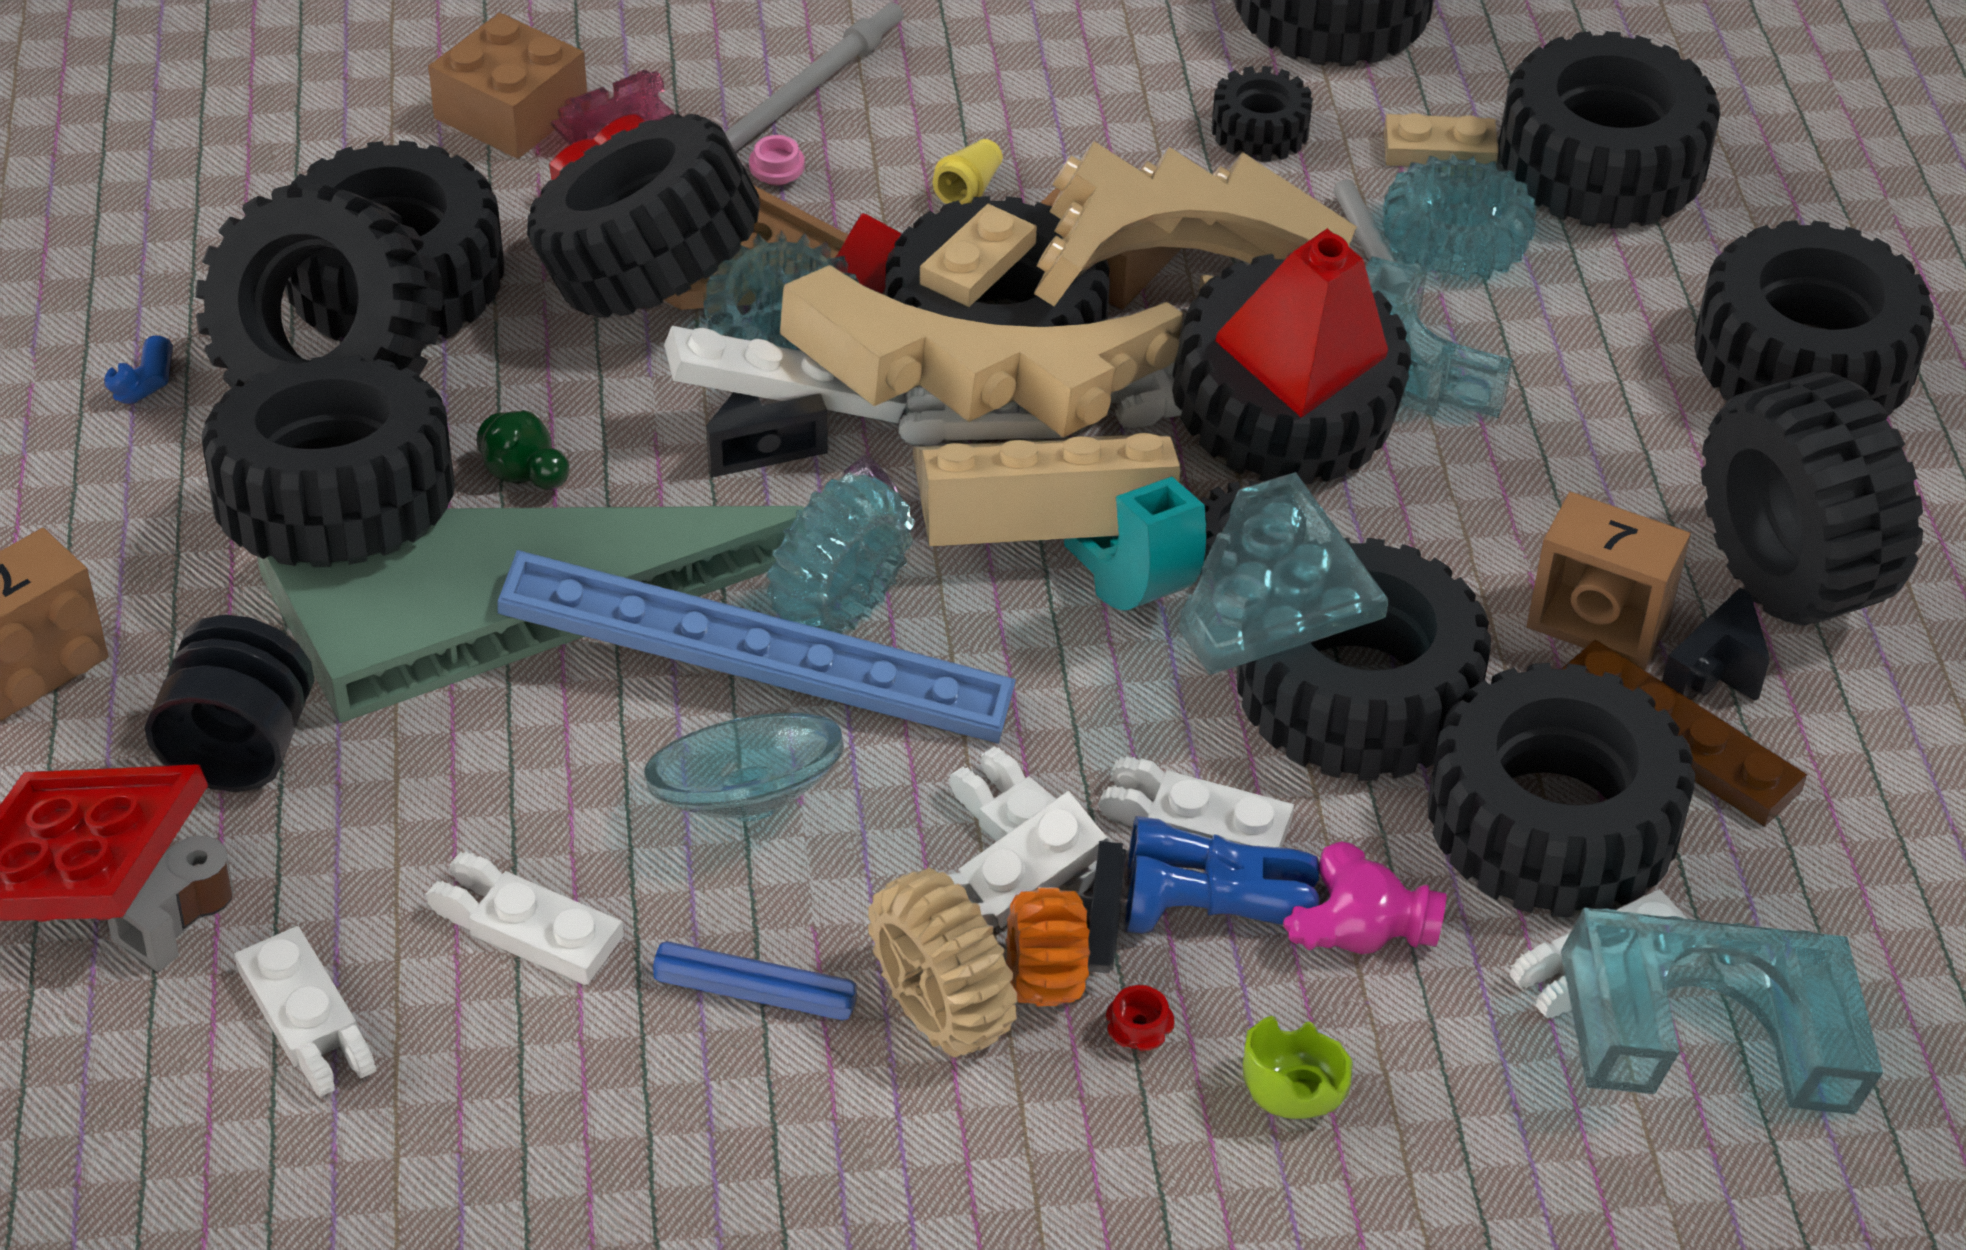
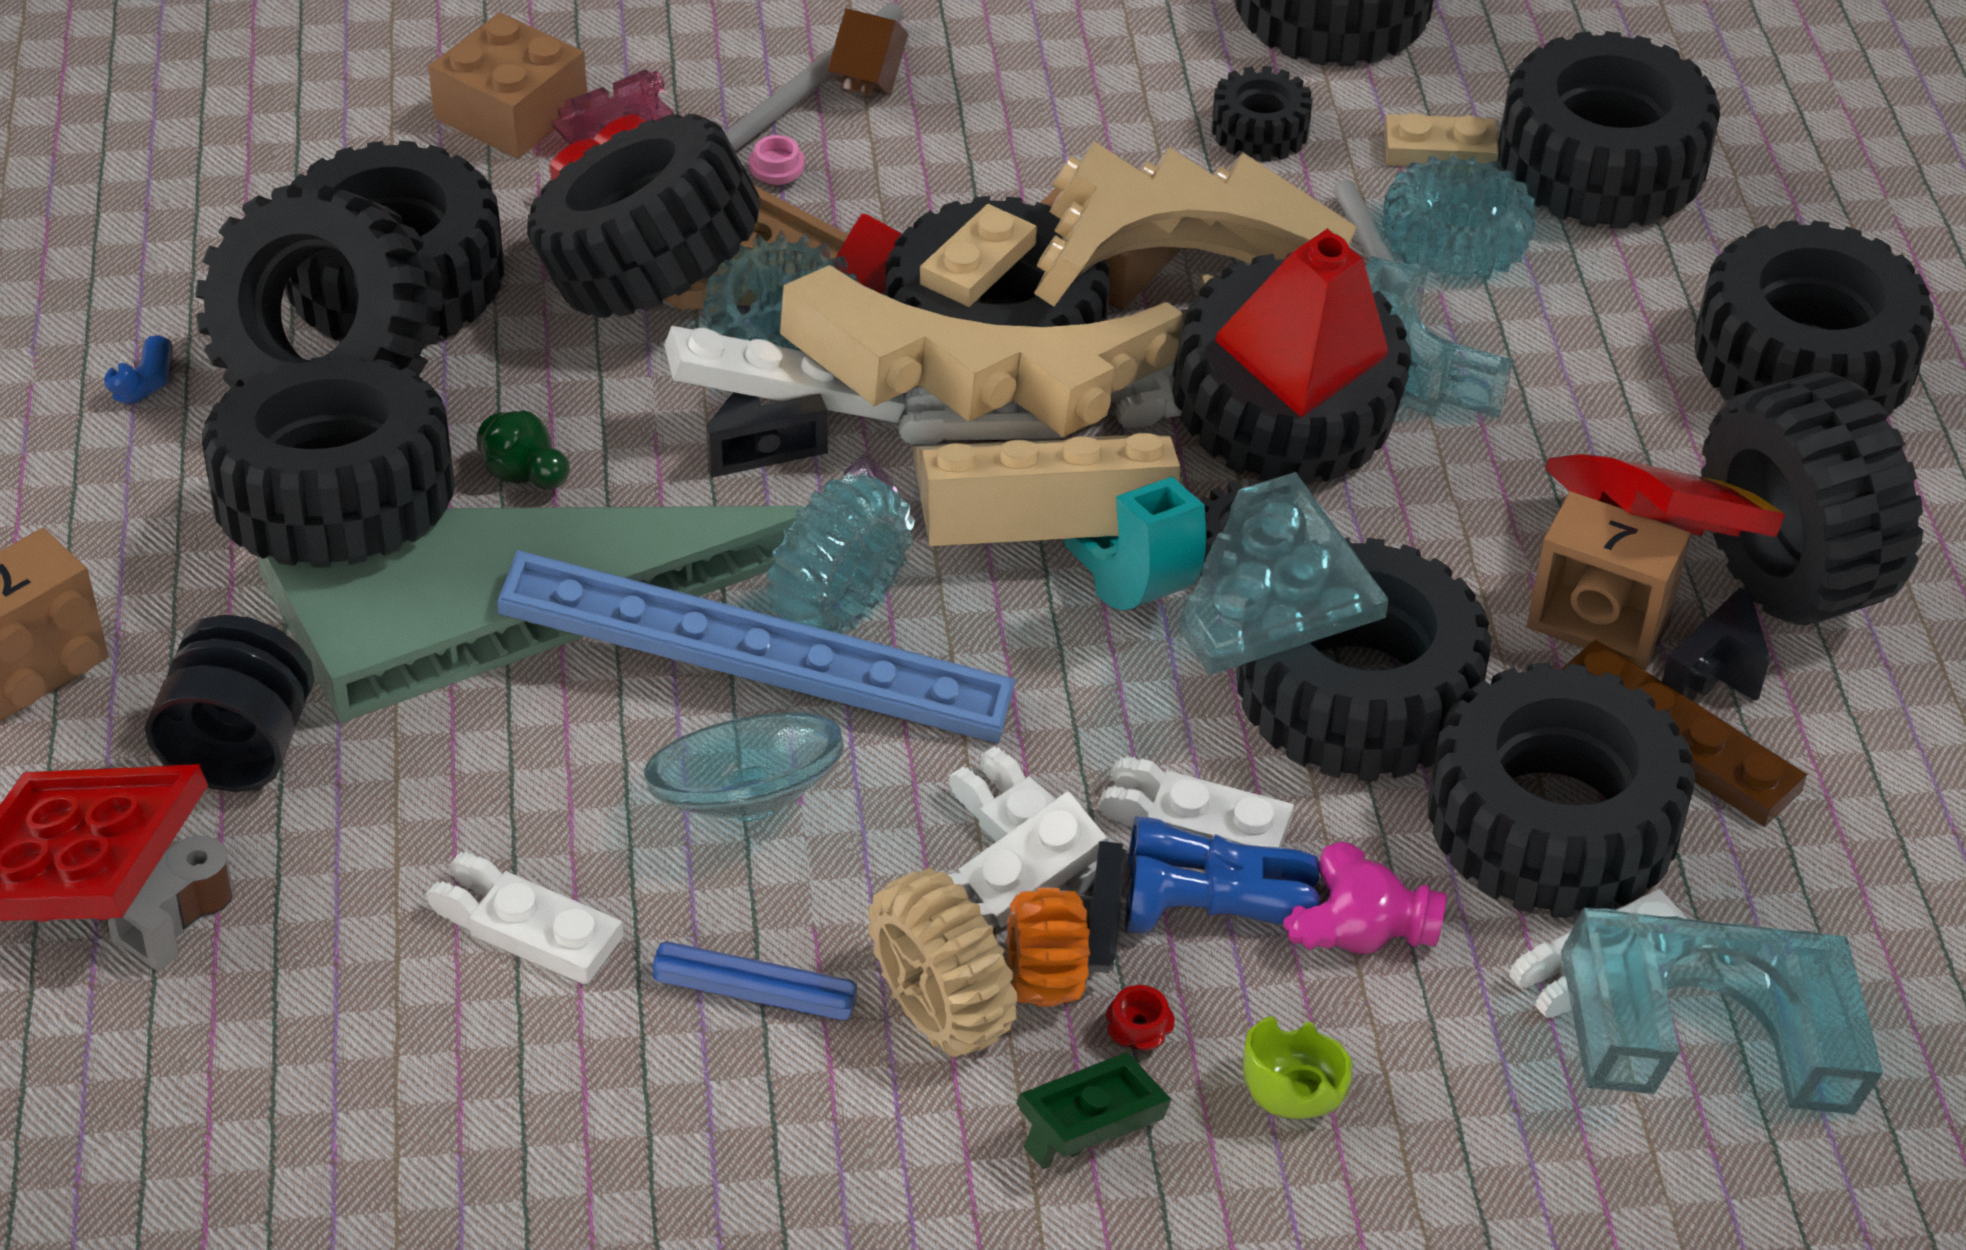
(303, 1007): white hinge -> none
(867, 53): none -> reddish brown brick
(967, 172): light yellow cone -> none
(1090, 1108): none -> dark green plate
(1667, 495): none -> red slope

